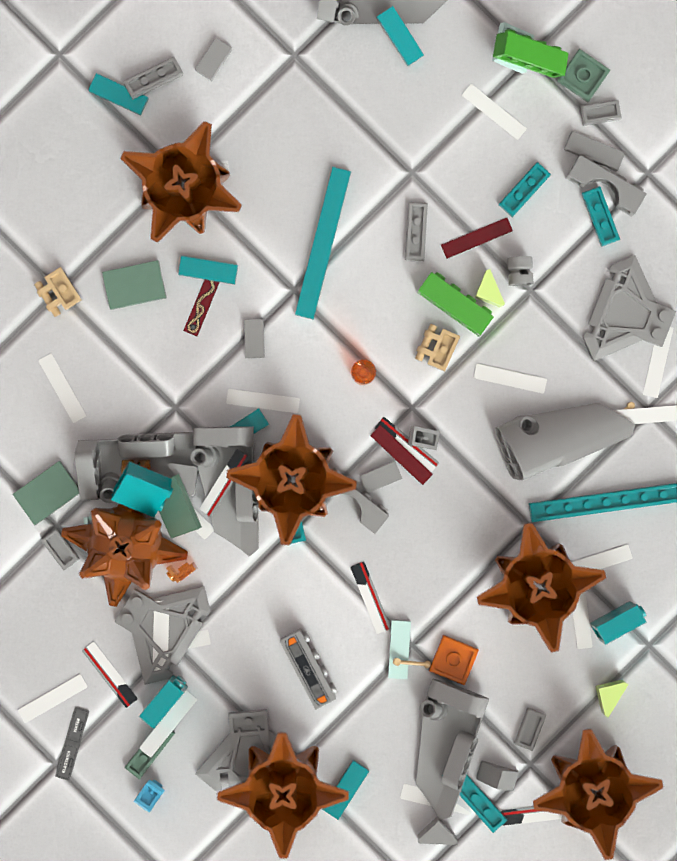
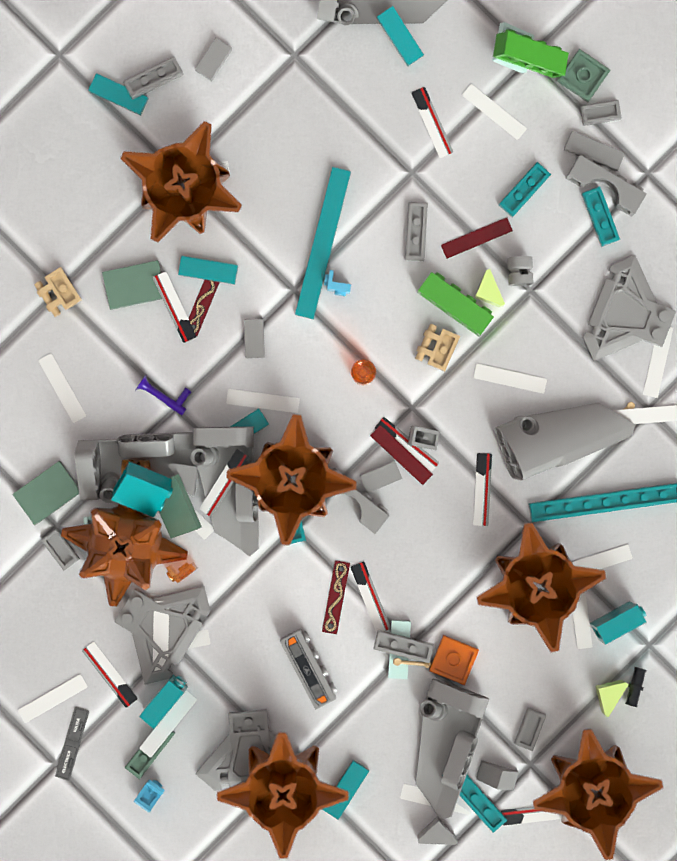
(174, 307): none -> sticker
(175, 405): none -> dark purple piece
(336, 597): none -> sticker
(339, 289): none -> medium azure bracket
(403, 646): none -> light grey tile
(432, 122): none -> sticker
(482, 489): none -> sticker
(635, 687): none -> black pin

